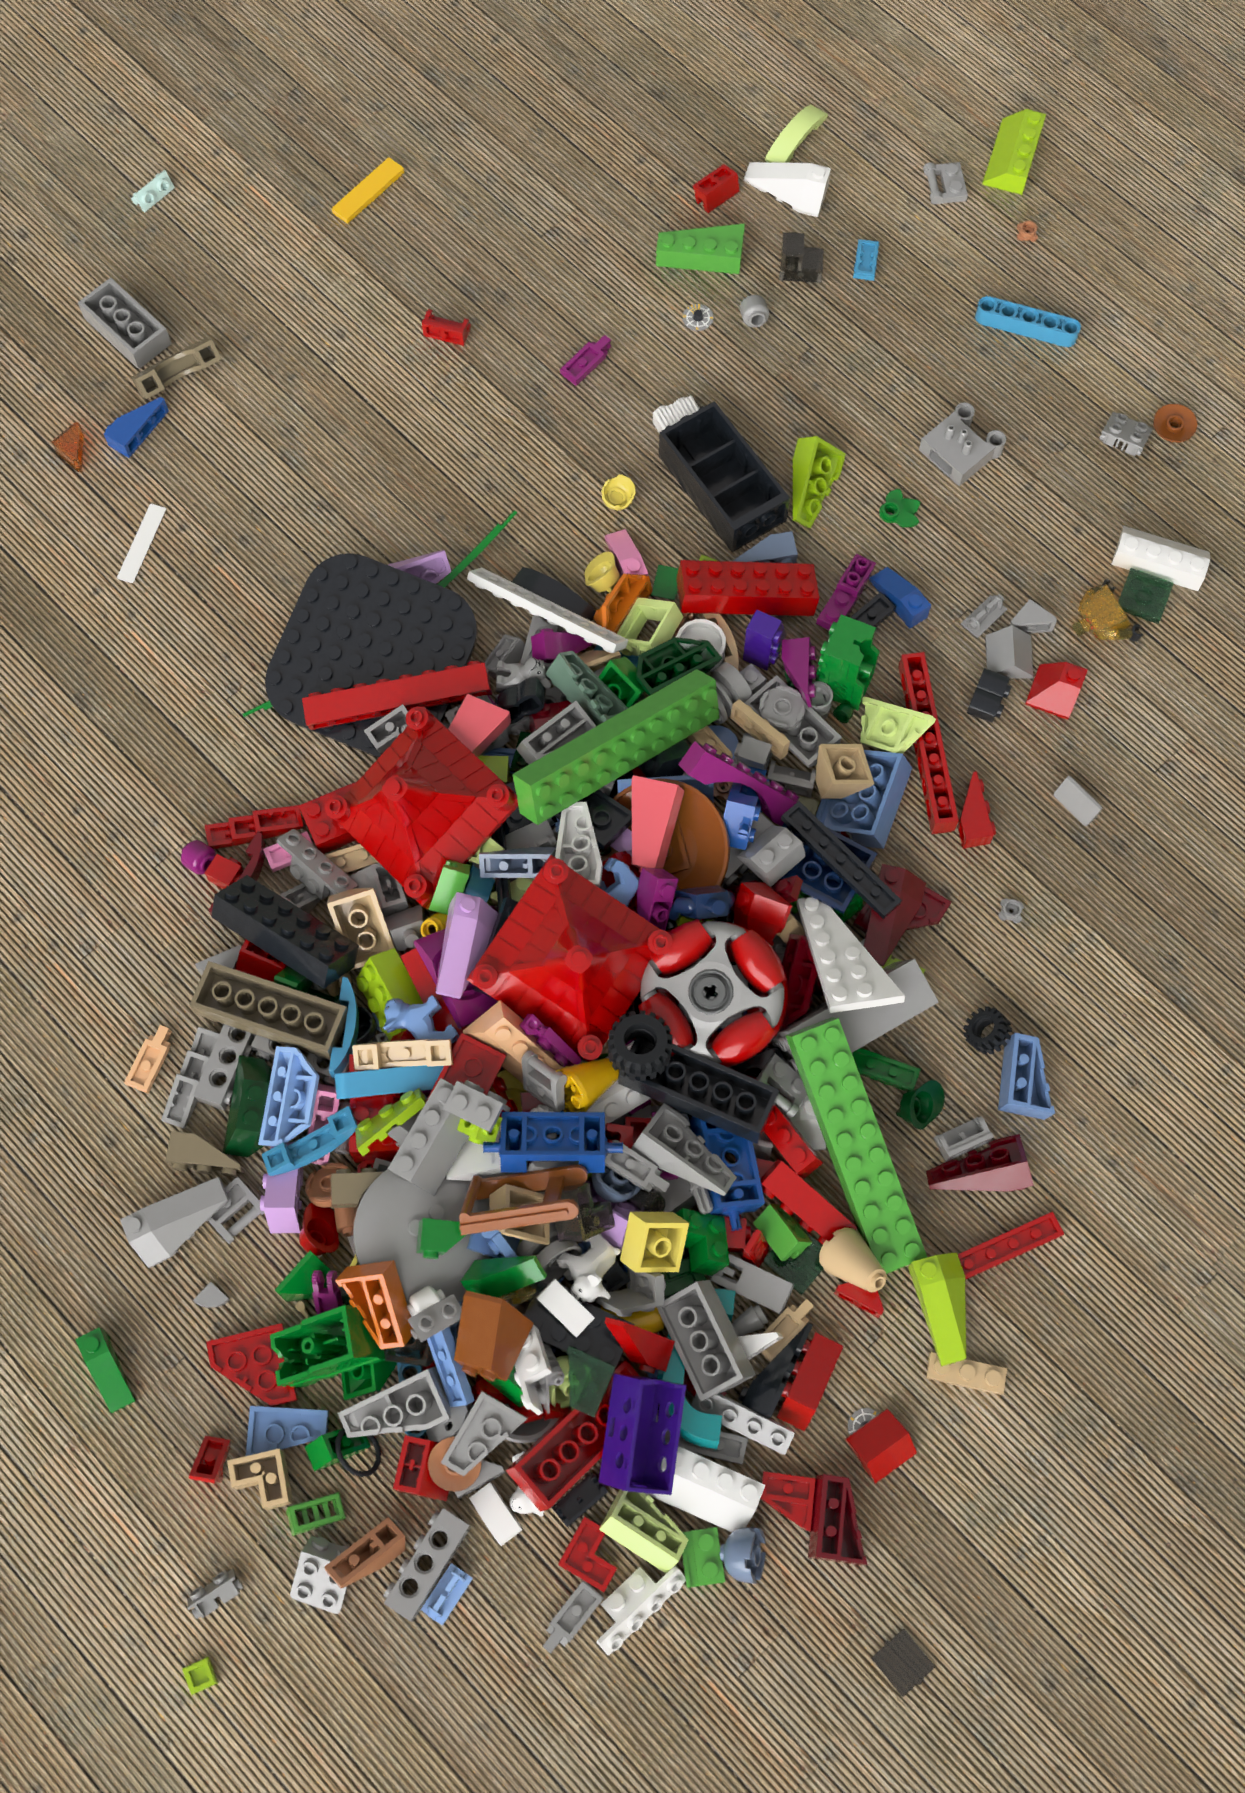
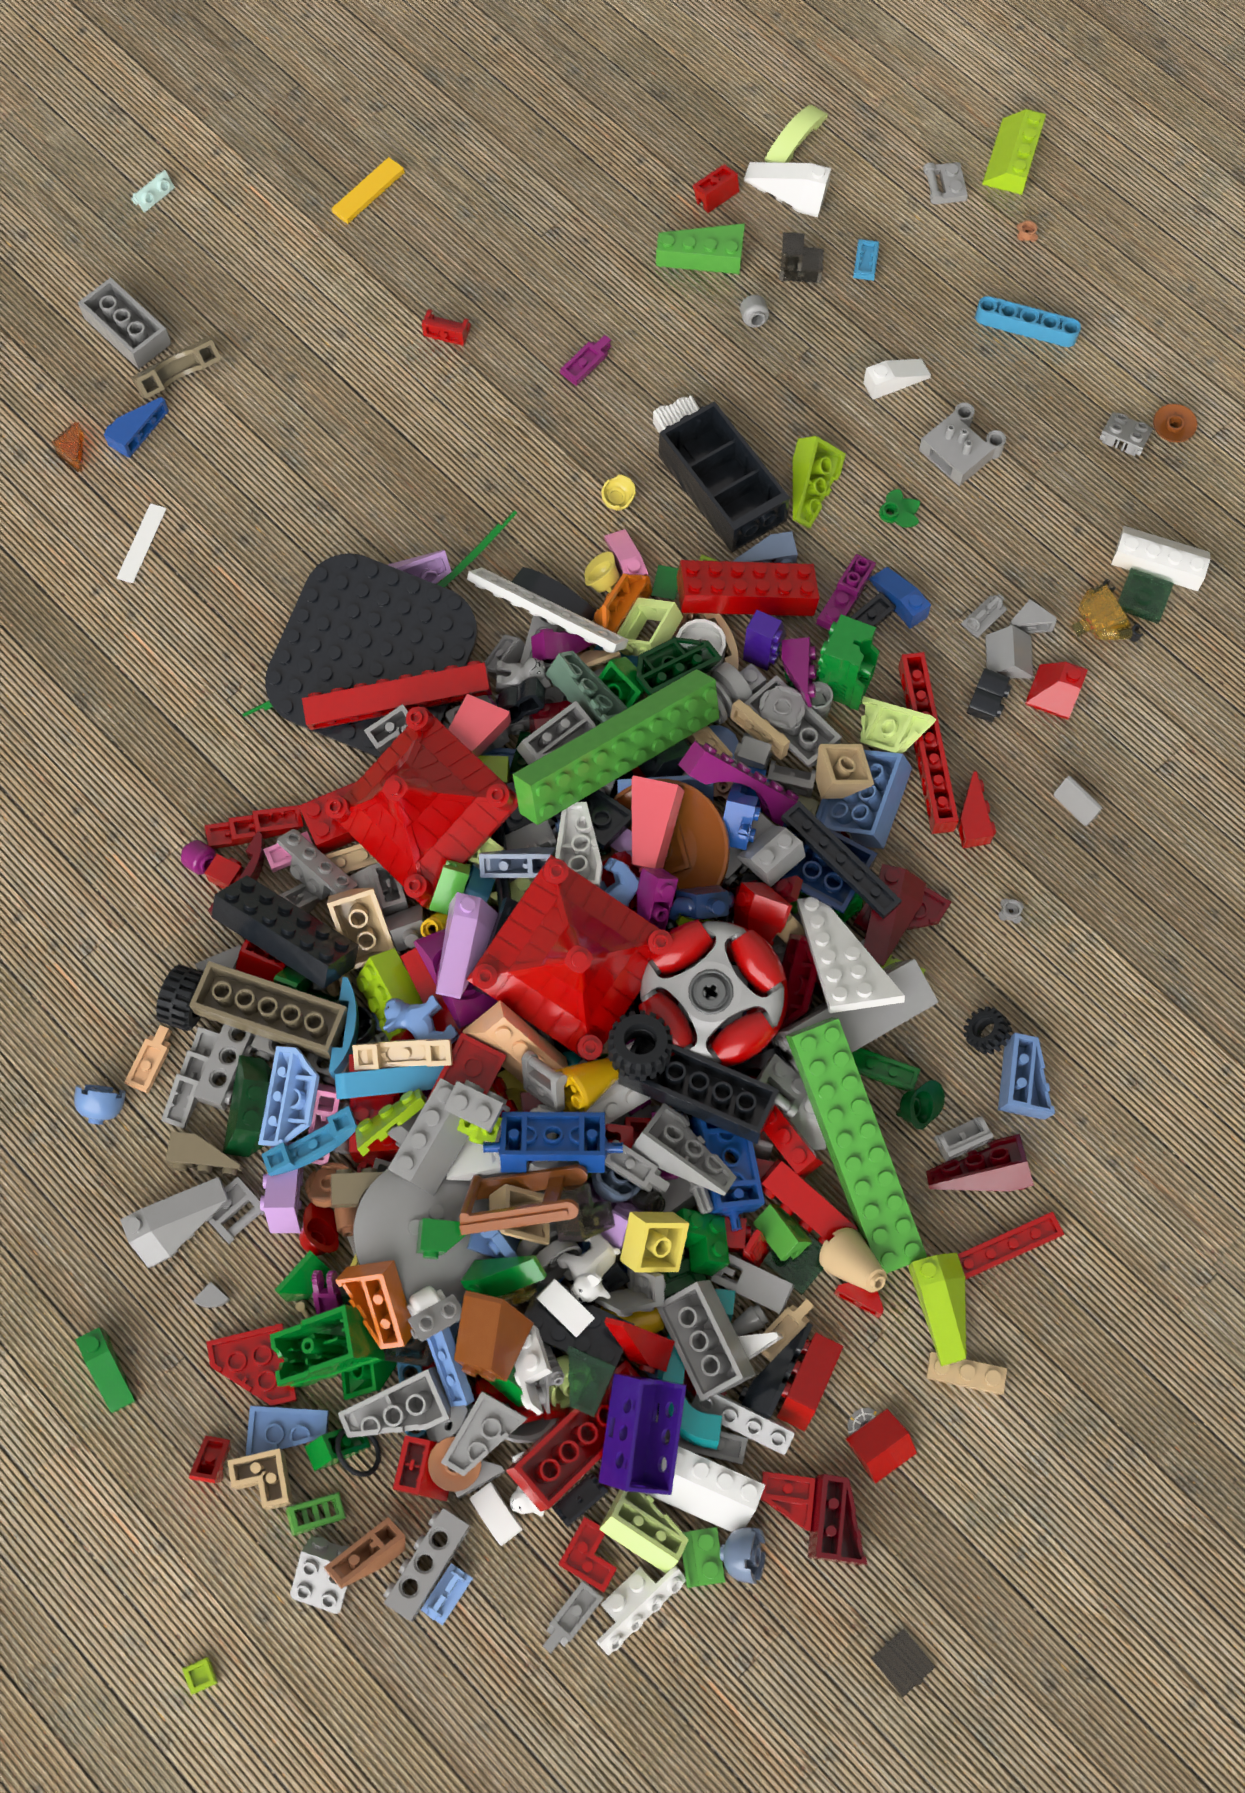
(98, 1102): none -> medium blue cylinder
(176, 996): none -> black tyre
(204, 1597): light grey hinge -> none
(550, 1041): magenta hinge -> none
(698, 317): light grey piece -> none
(843, 712): dark green hinge -> none
(893, 376): none -> white slope

